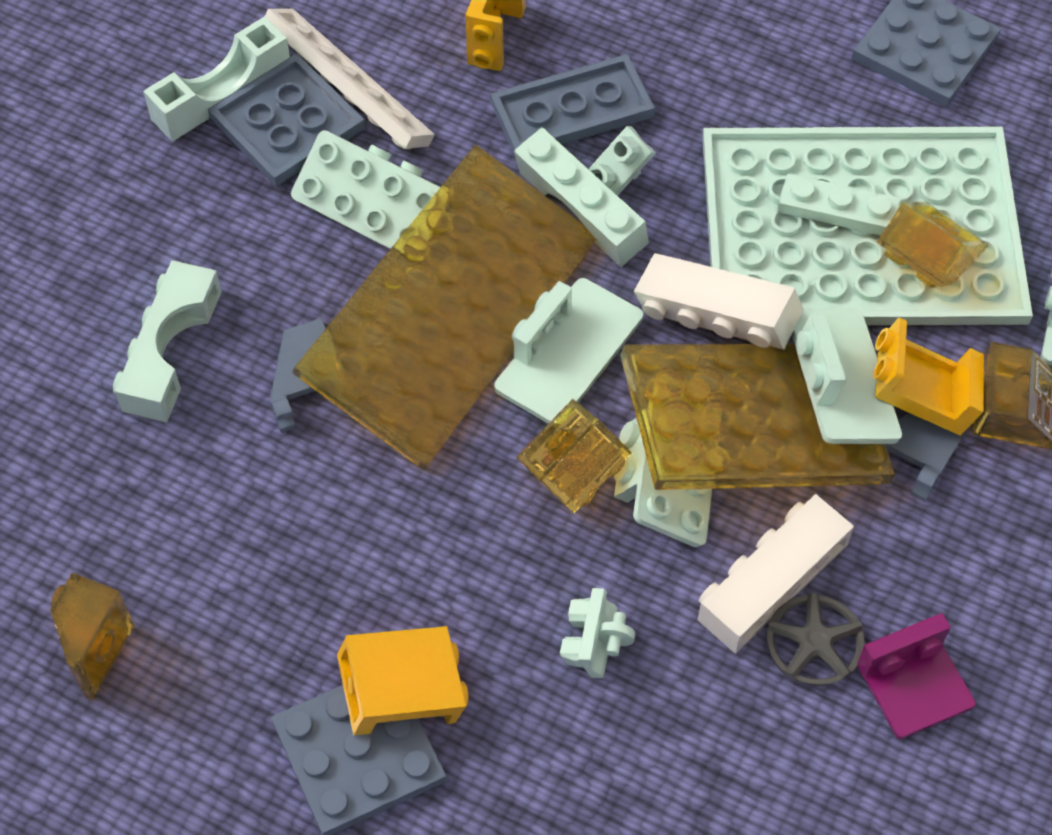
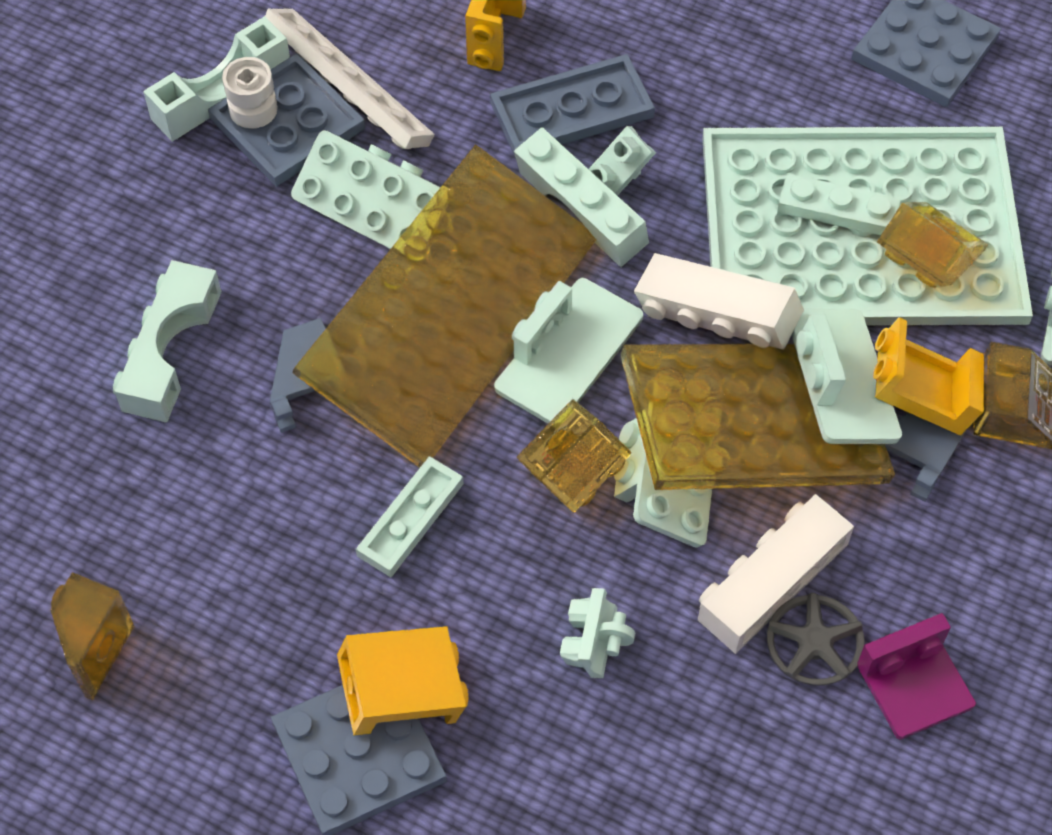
(250, 92): none -> white wheel
(409, 516): none -> light aqua plate

